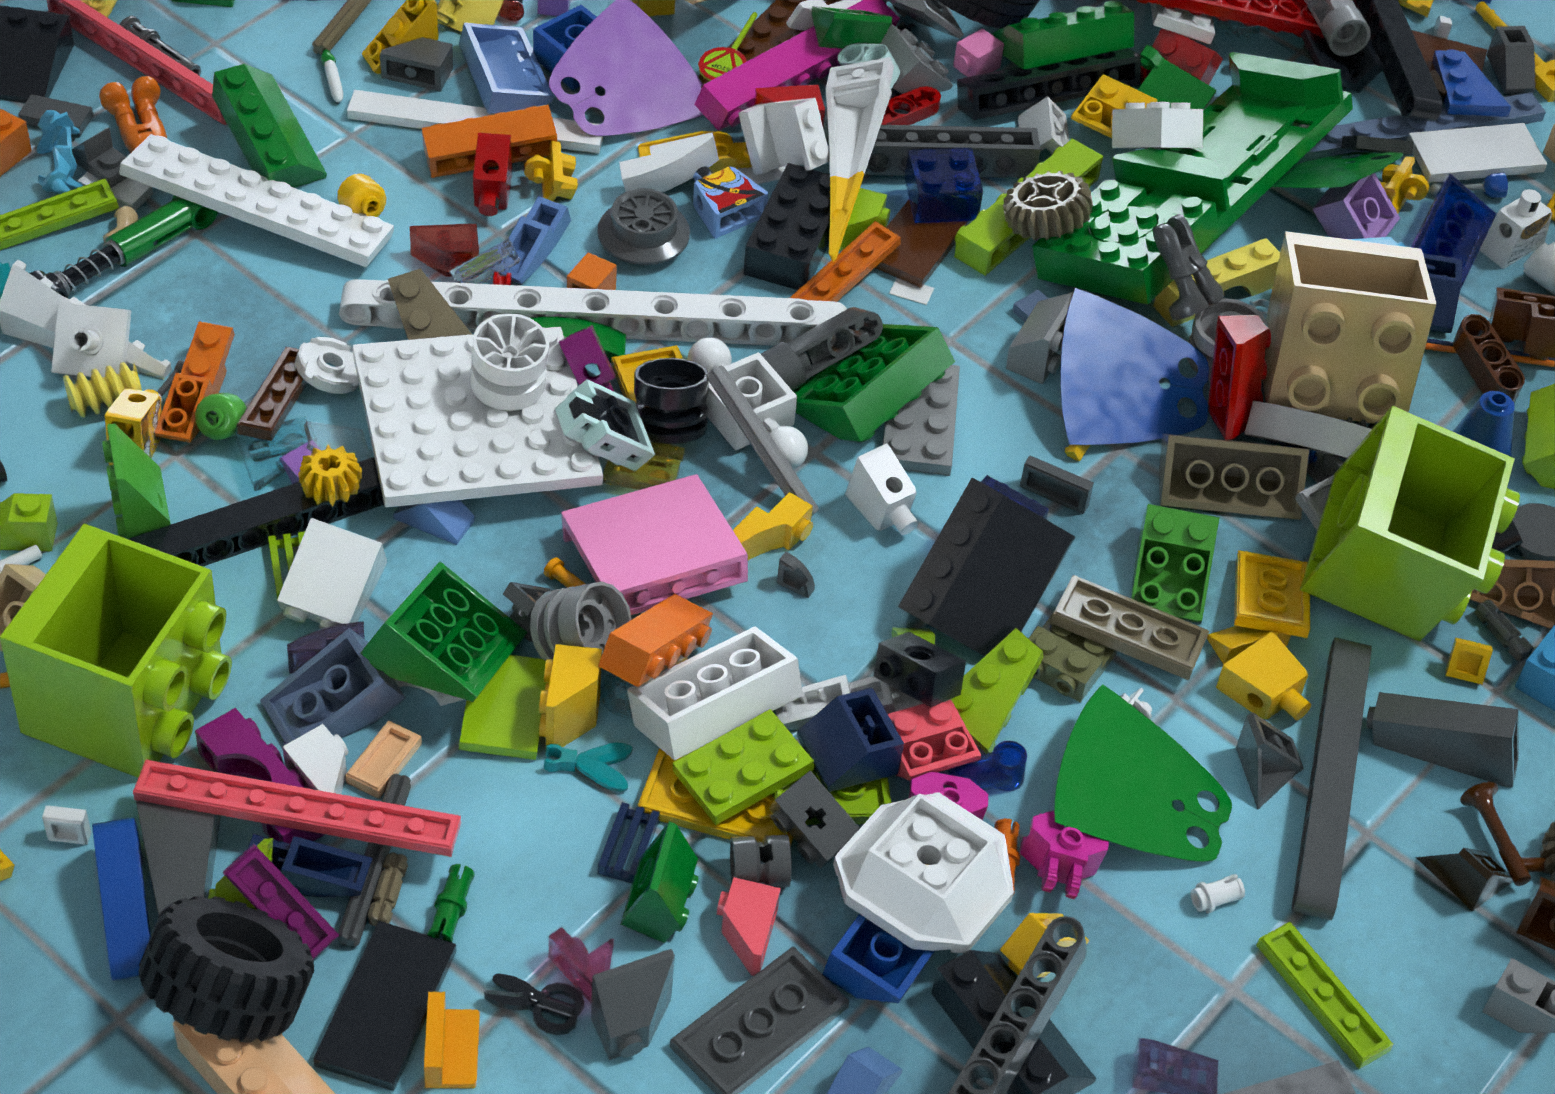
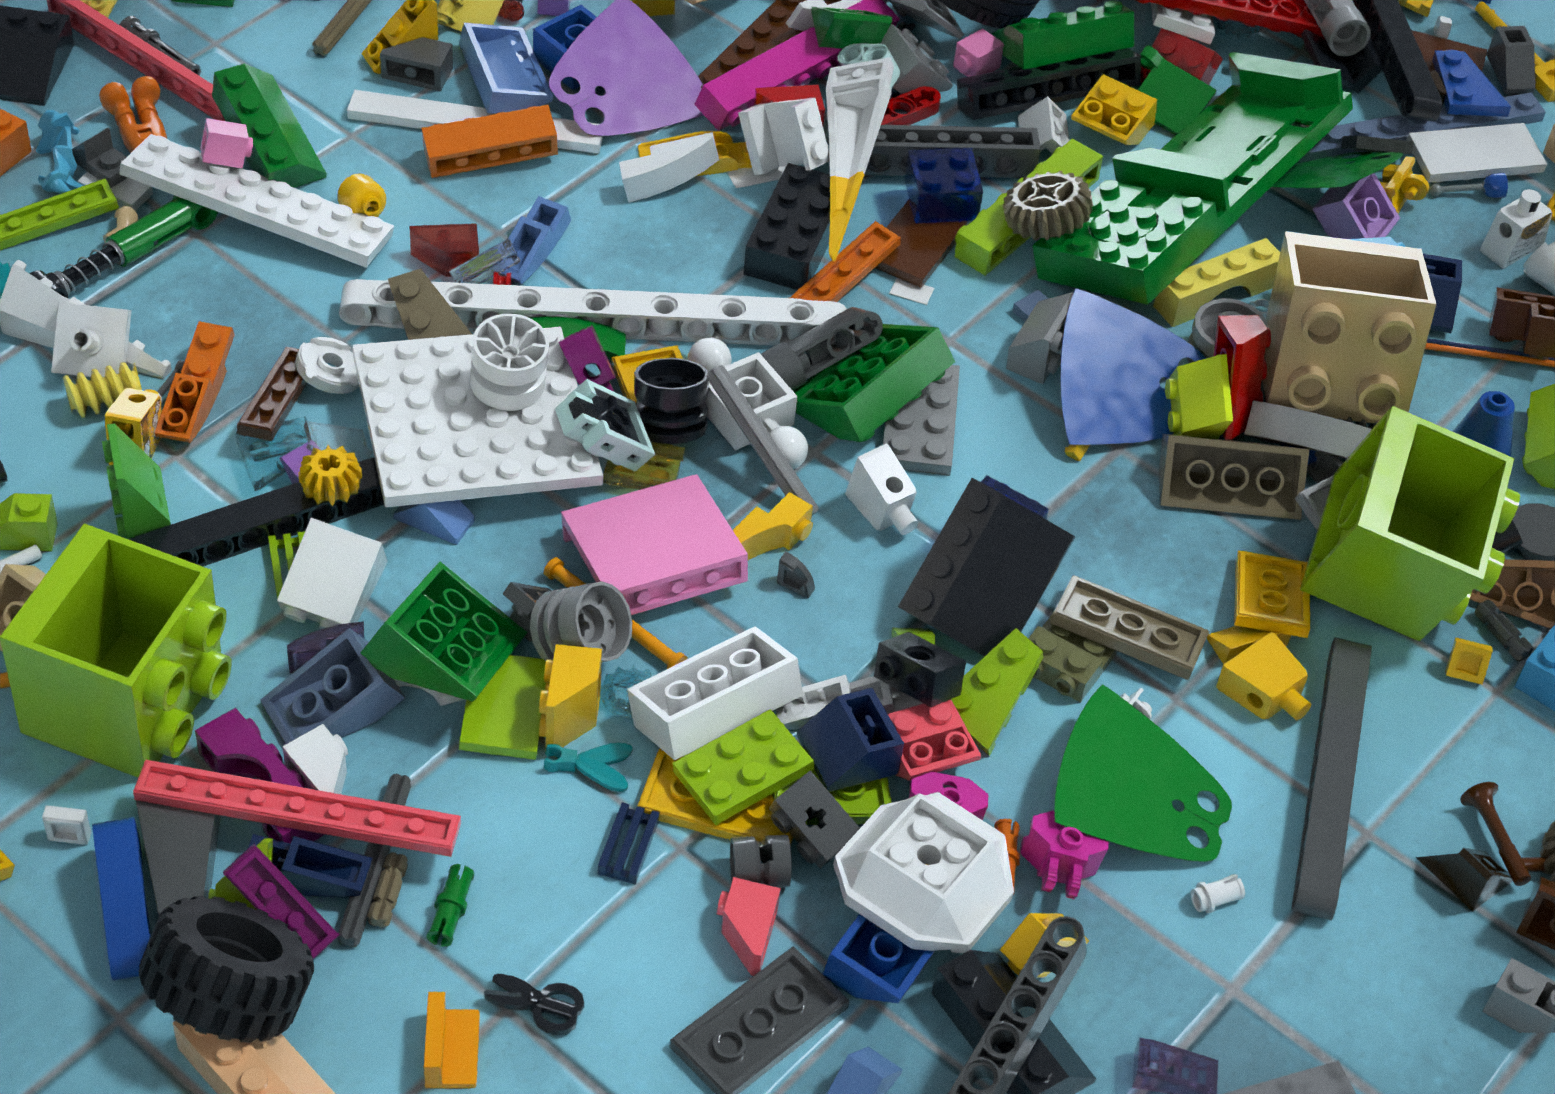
(37, 105): dark grey tile -> none
(219, 415): bright green head -> none
(225, 143): none -> bright pink brick
(332, 75): white piece -> none
(383, 758): light nougat tile -> none
(385, 1006): black tile -> none
(490, 185): red torso -> none
(553, 173): yellow hips -> none
(574, 961): clear pink slope -> none
(593, 273): orange brick -> none
(631, 1003): dark grey slope -> none
(643, 228): dark grey wheel -> none
(656, 640): orange brick -> none
(662, 886): green slope -> none
(723, 59): piece -> none
(727, 200): light blue torso -> none
(868, 208): lime slope -> none
(992, 768): clear blue piece -> none
(1056, 484): dark grey tile -> none
(1157, 126): white brick -> none
(1174, 561): bright green slope -> none
(1183, 259): dark grey piece -> none
(1200, 398): none -> neon yellow slope
(1266, 758): dark grey slope -> none
(1324, 995): lime tile -> none
(1449, 734): dark grey slope -> none
(1455, 225): clear blue slope -> none
(1487, 357): reddish brown beam -> none

